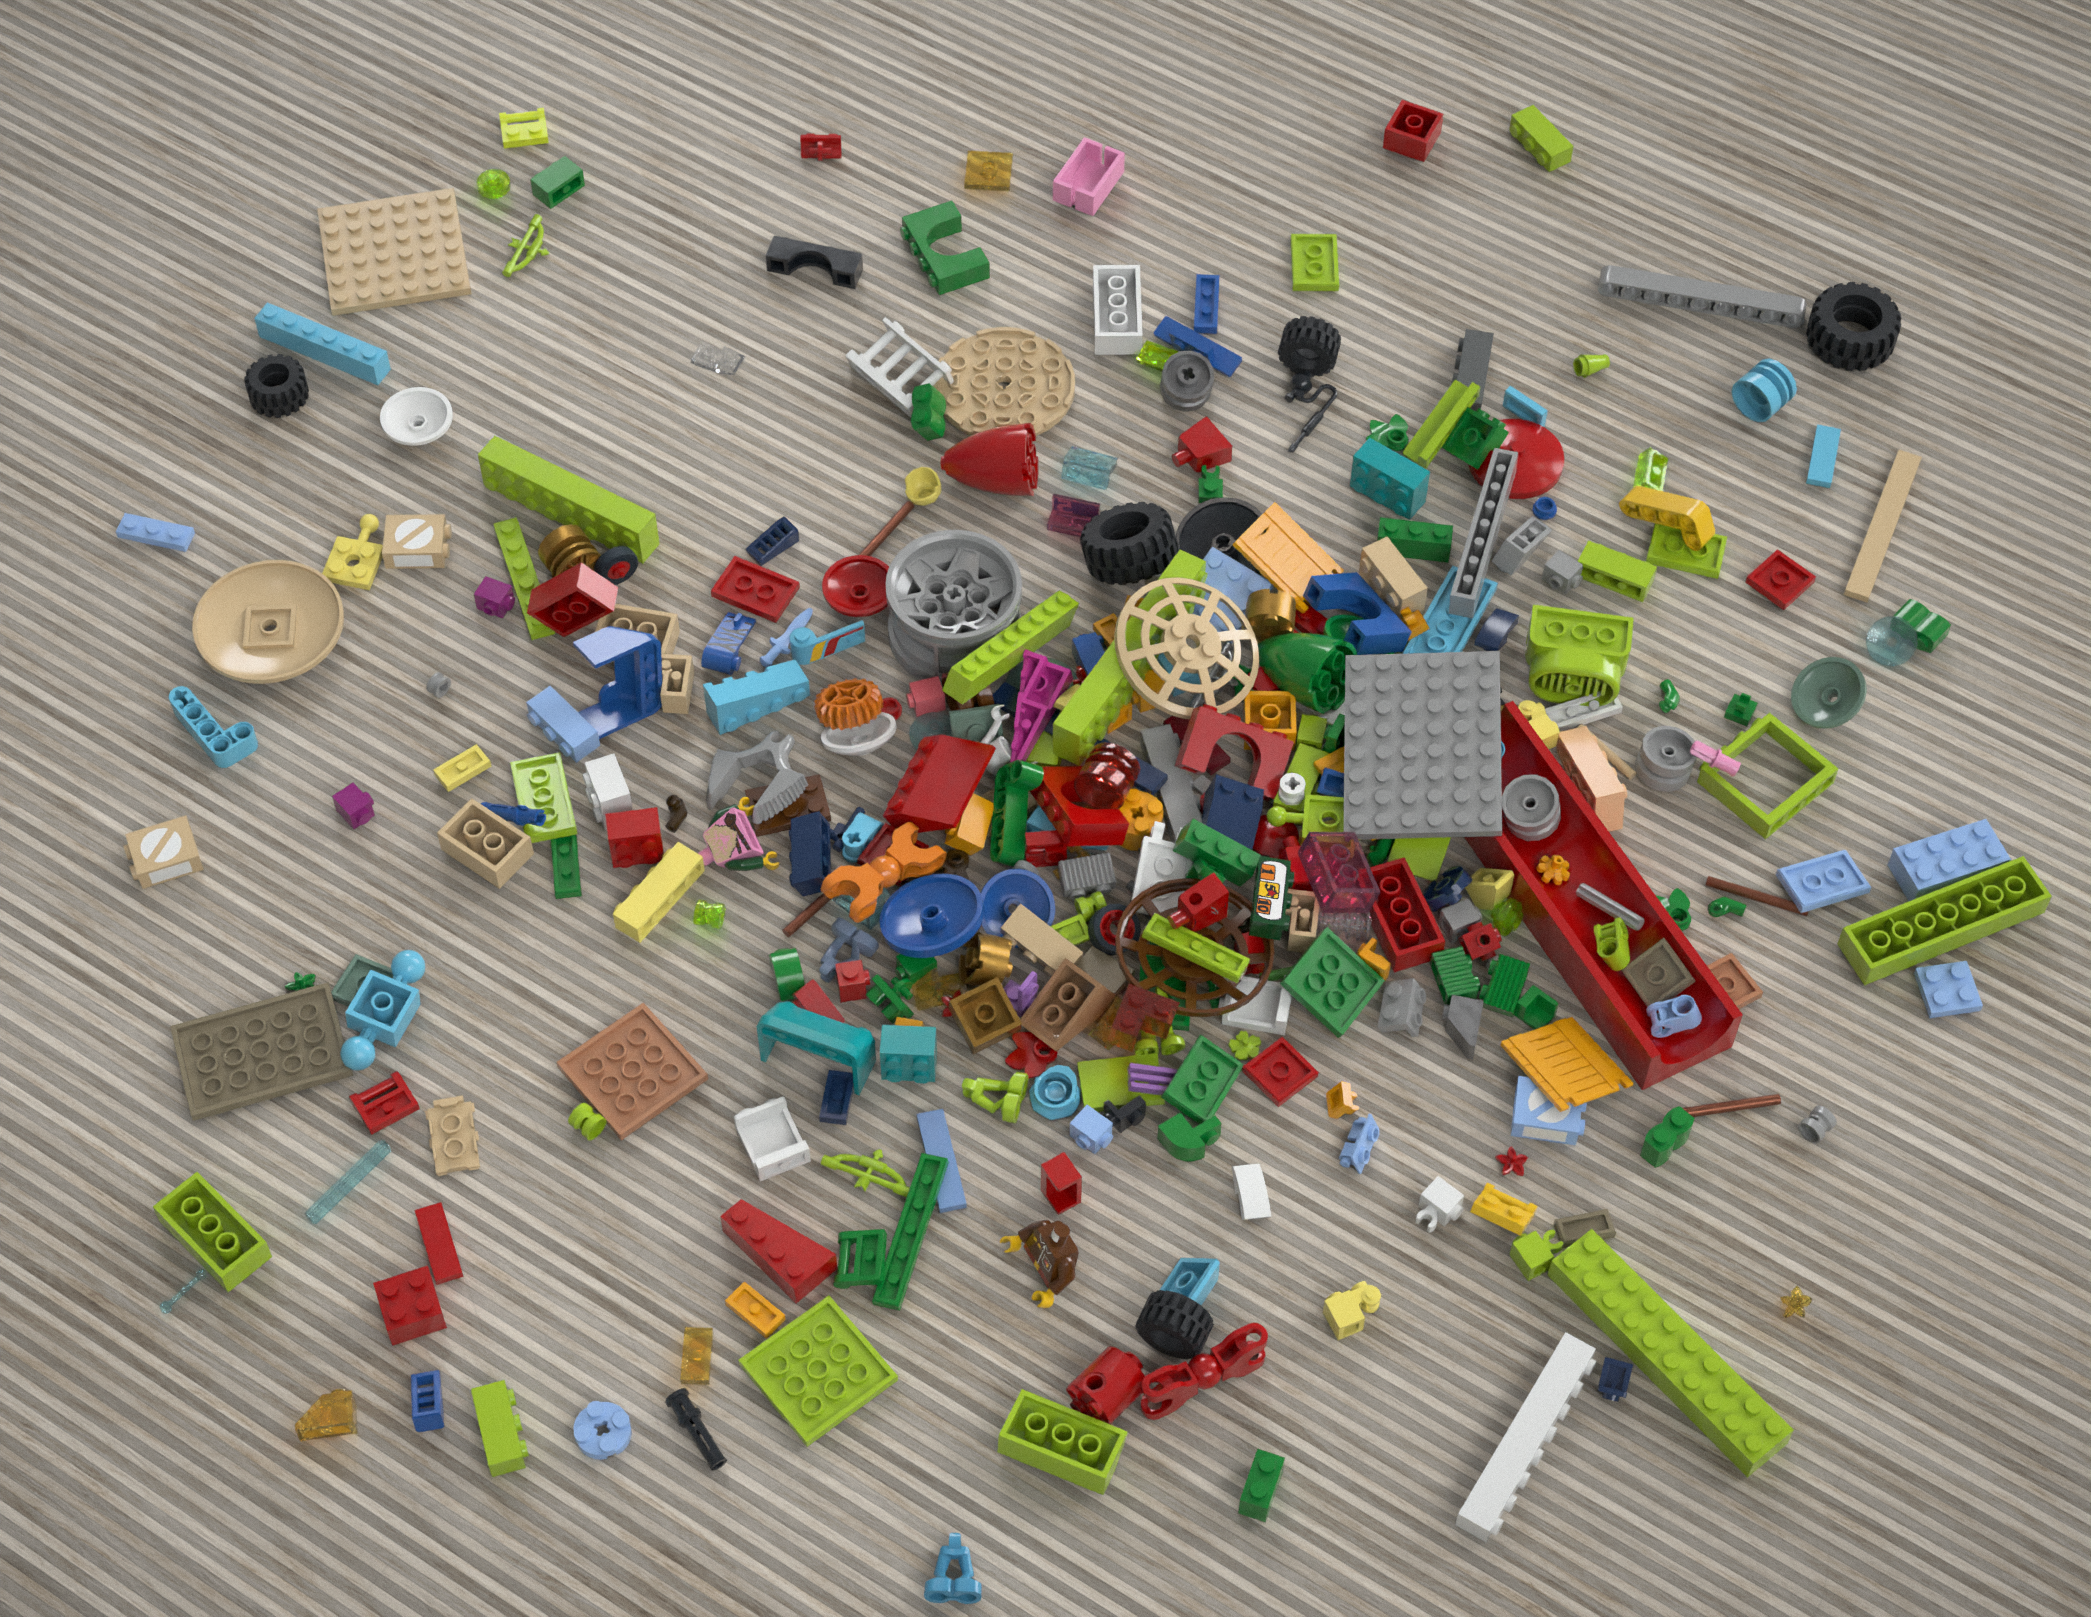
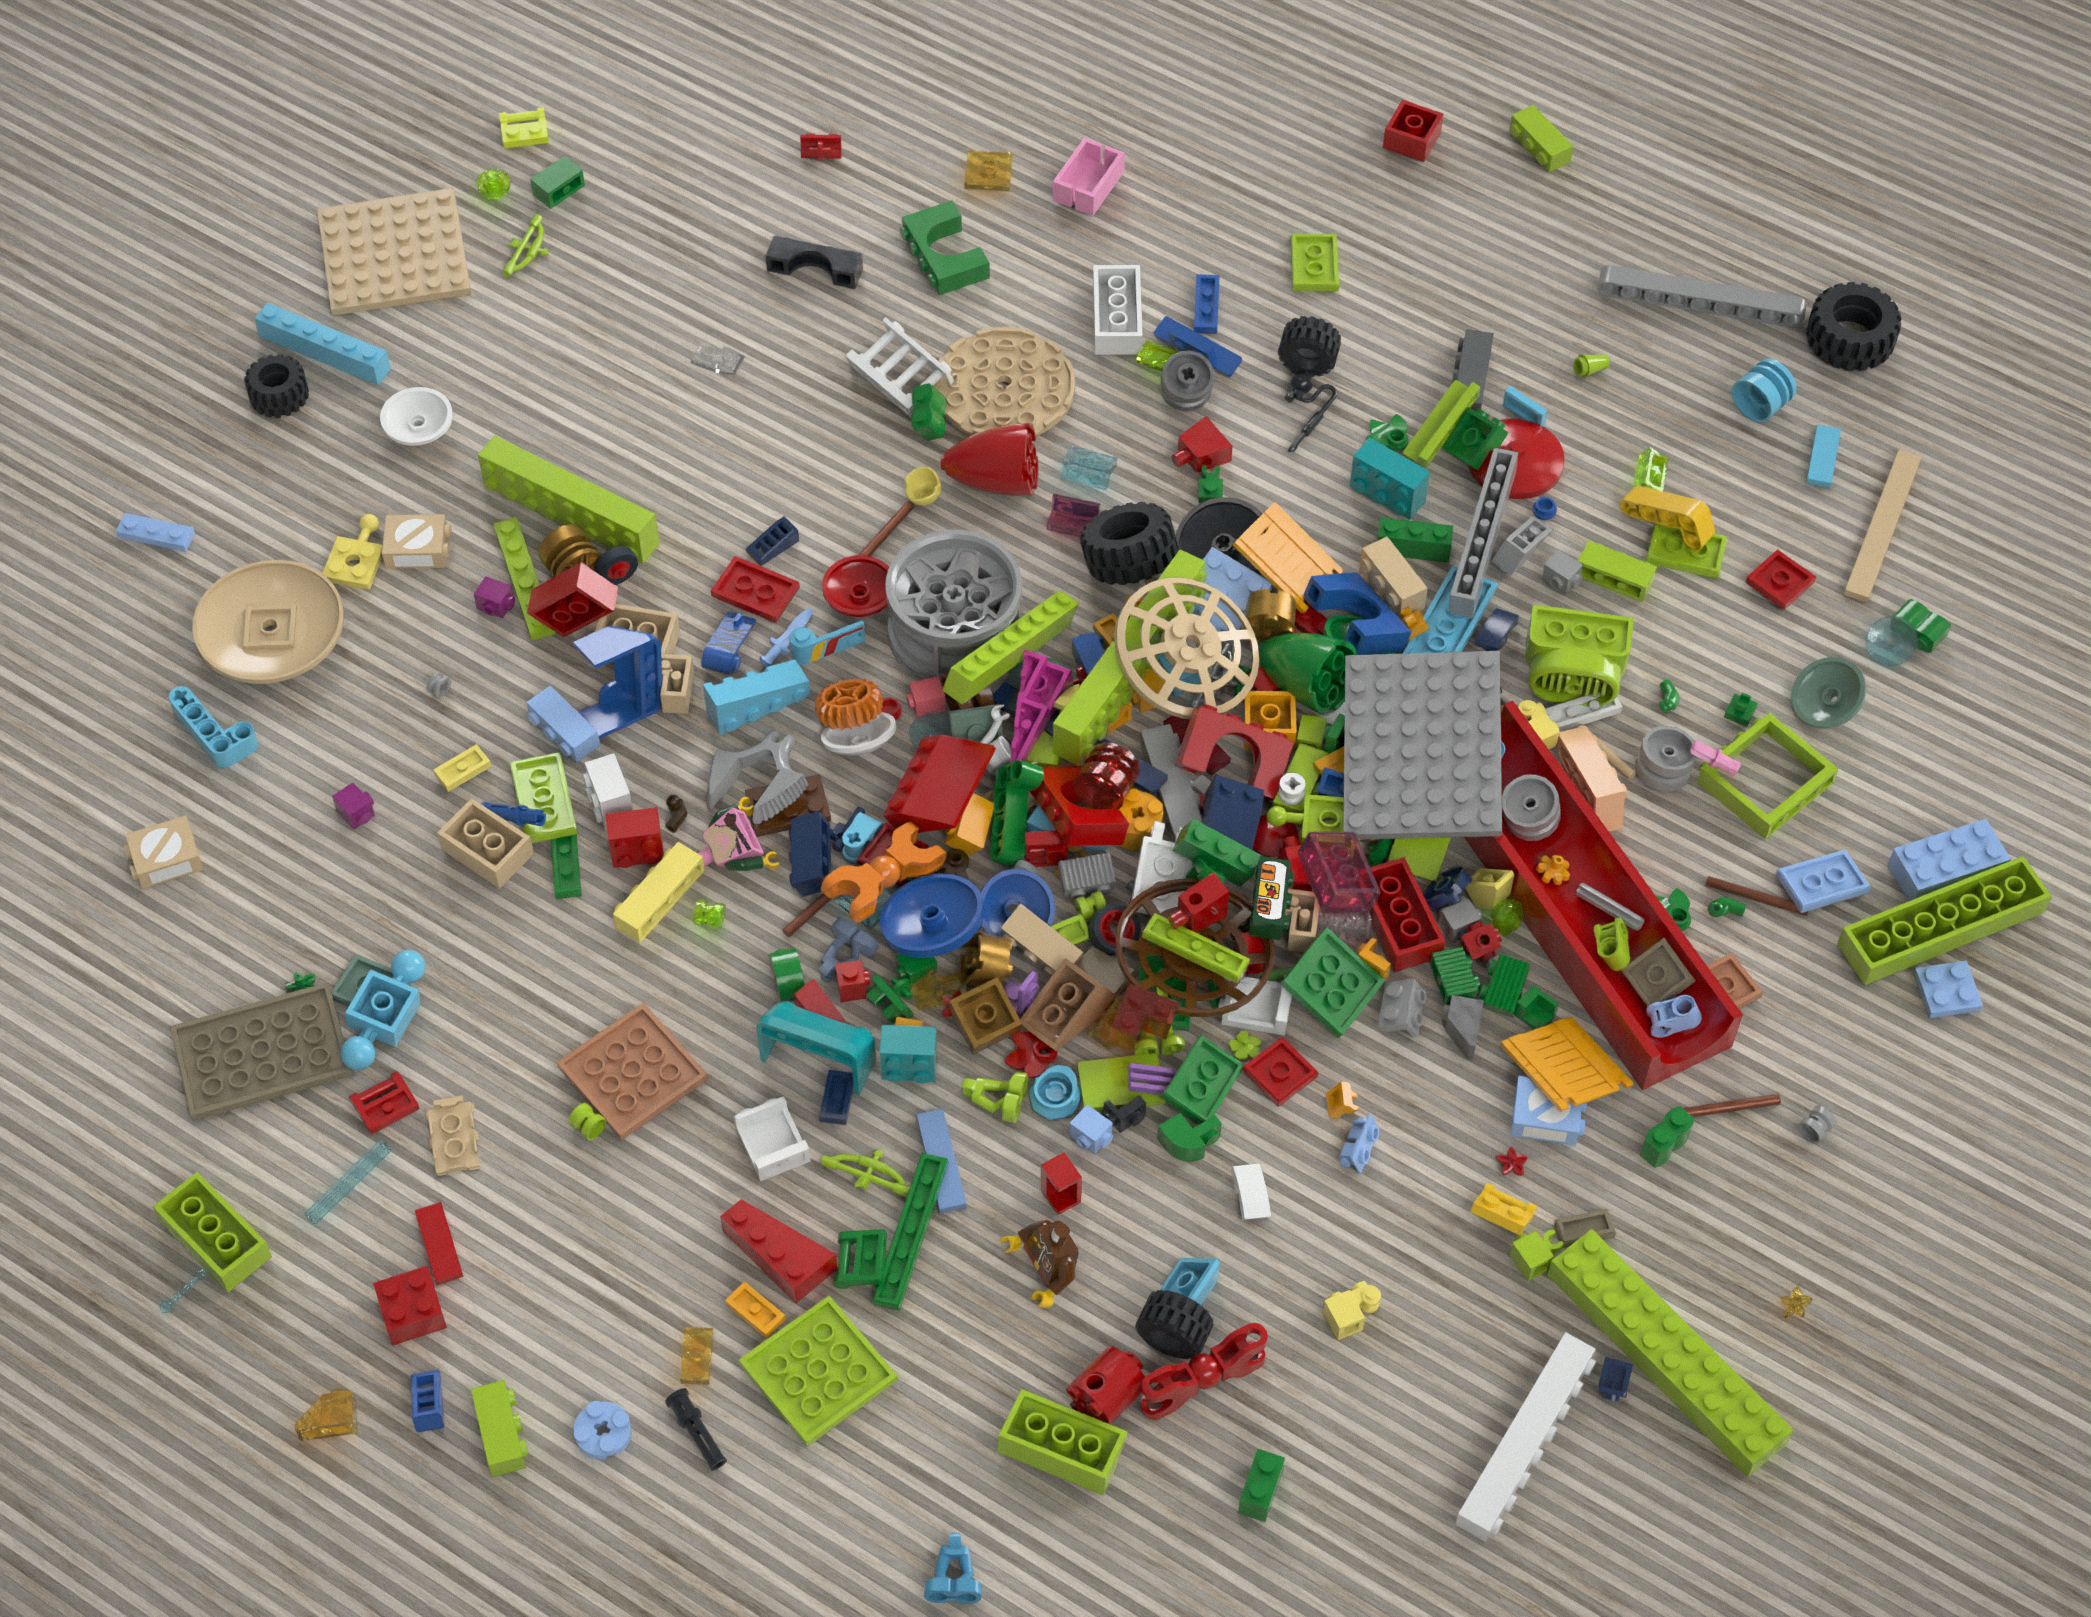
(1439, 1203): white brick -> none

